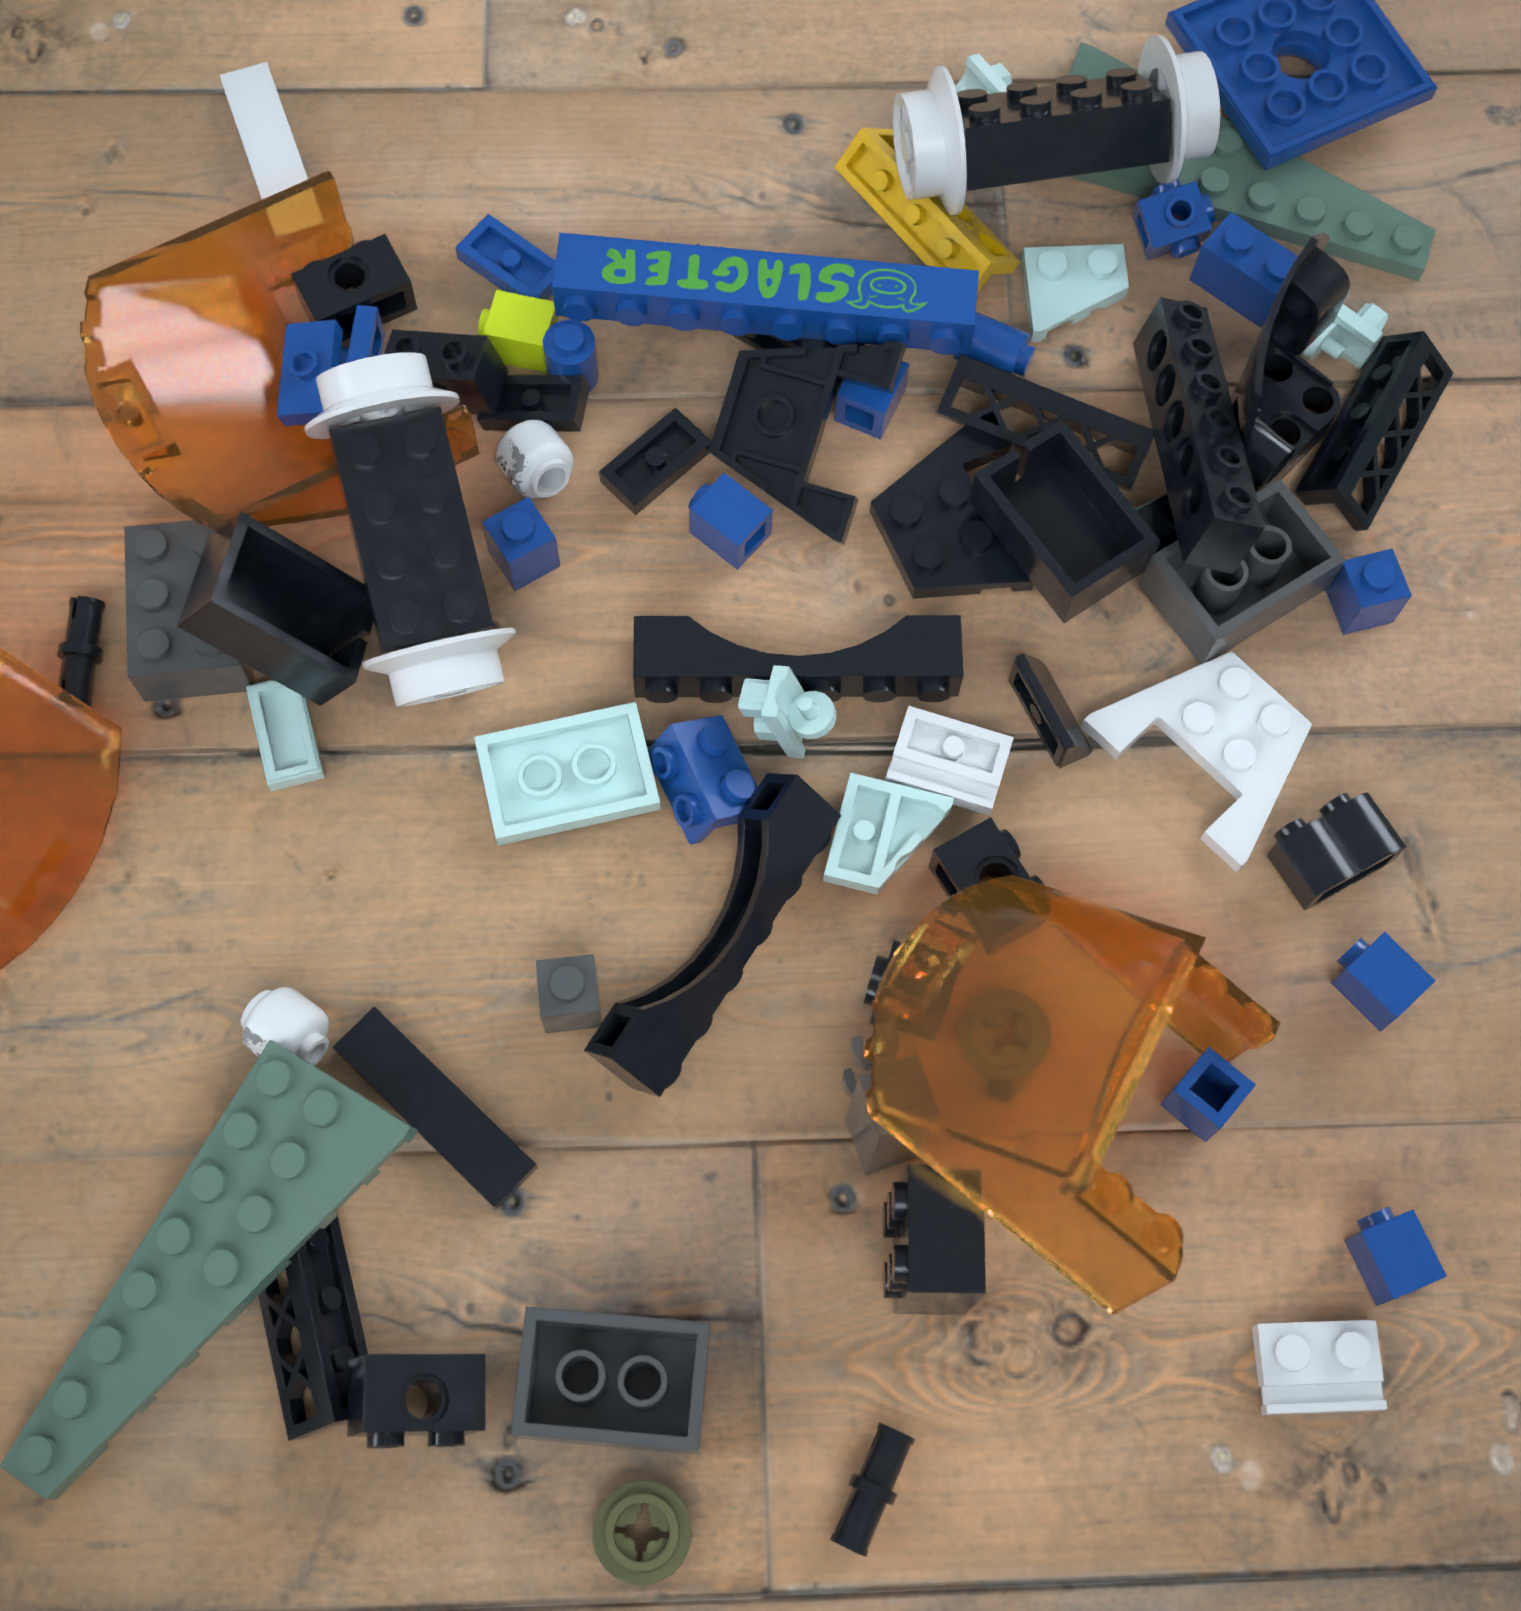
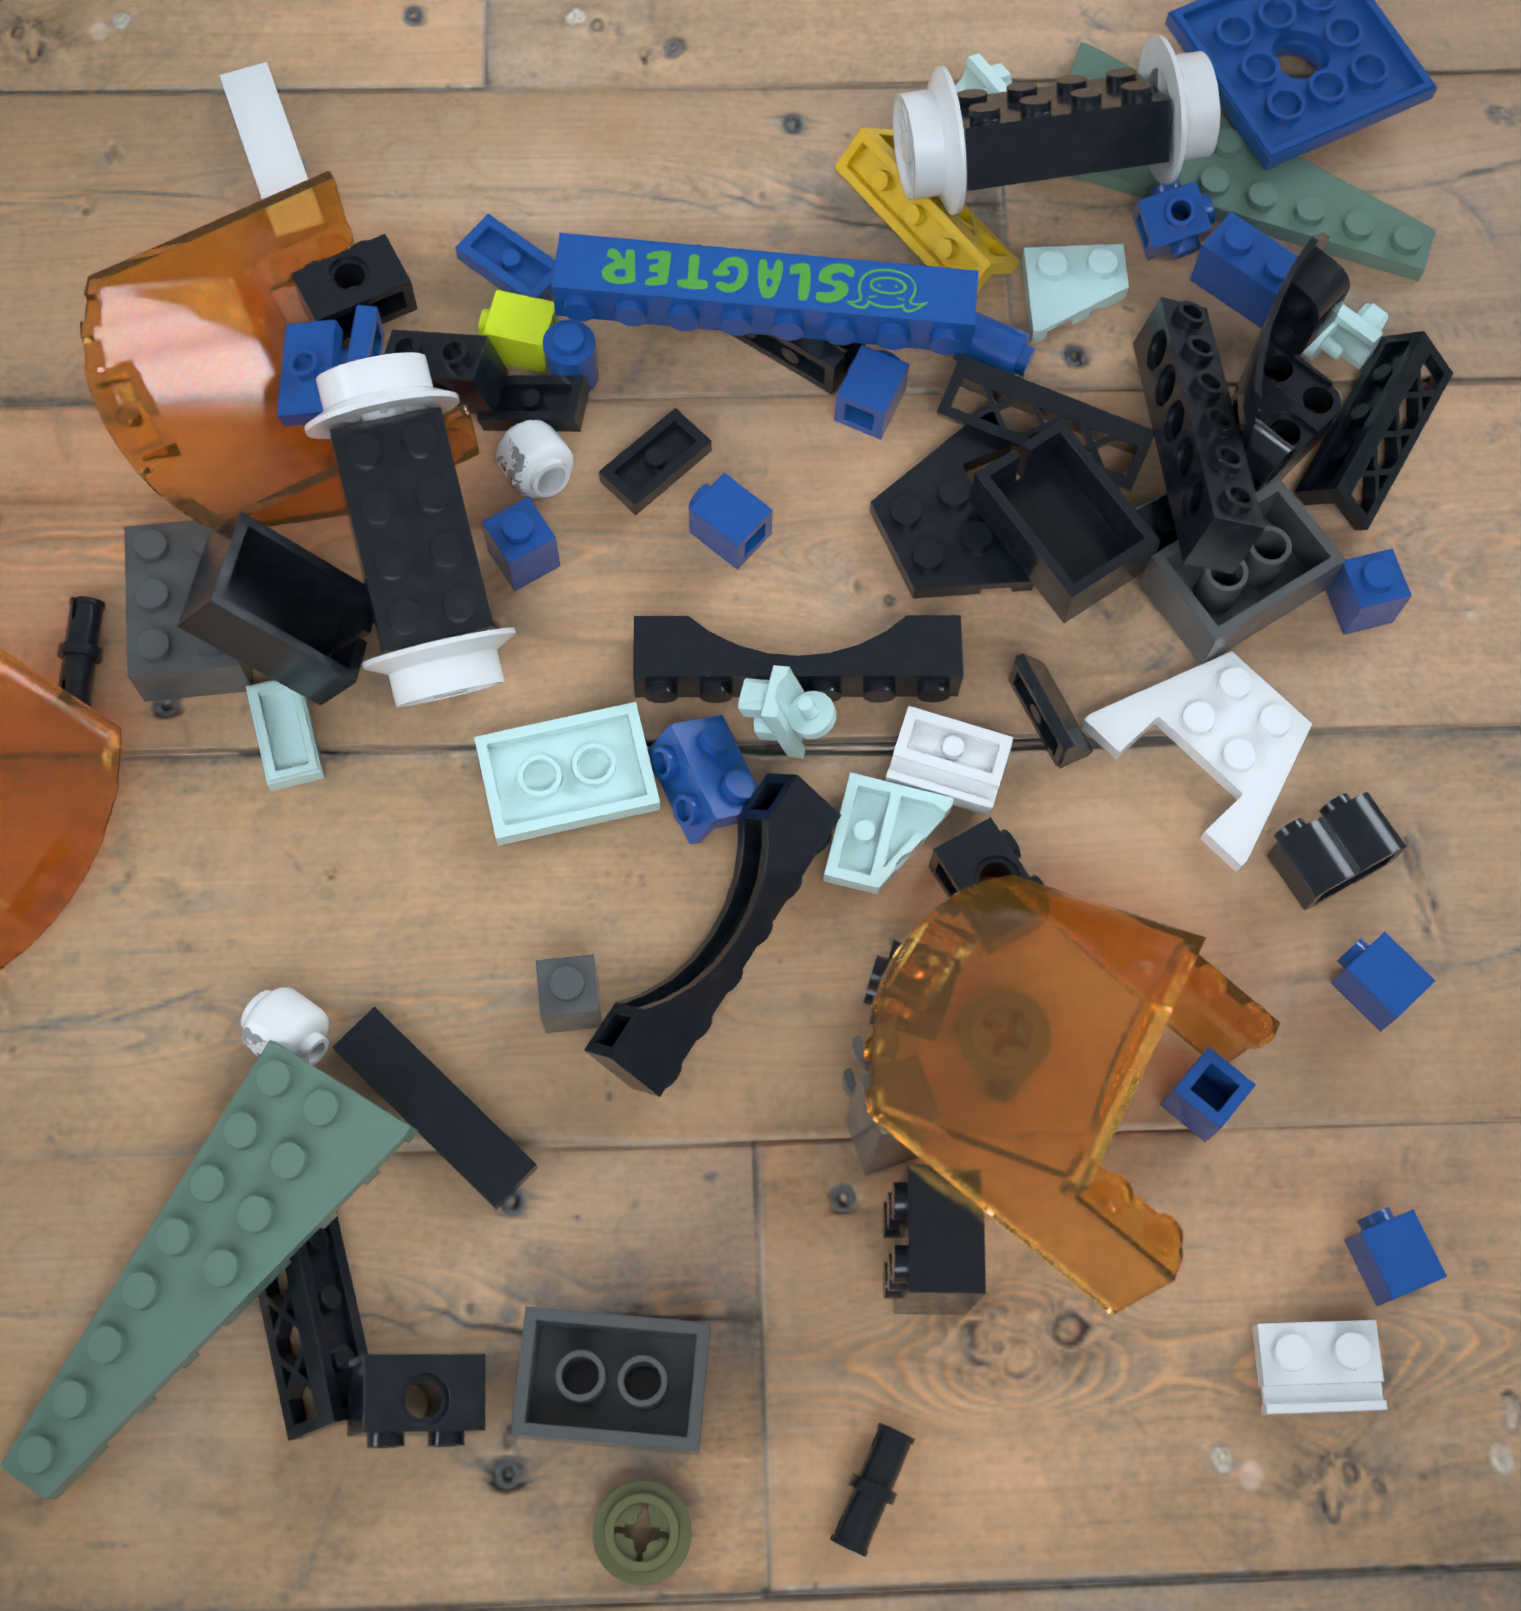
(778, 417): black wing -> none

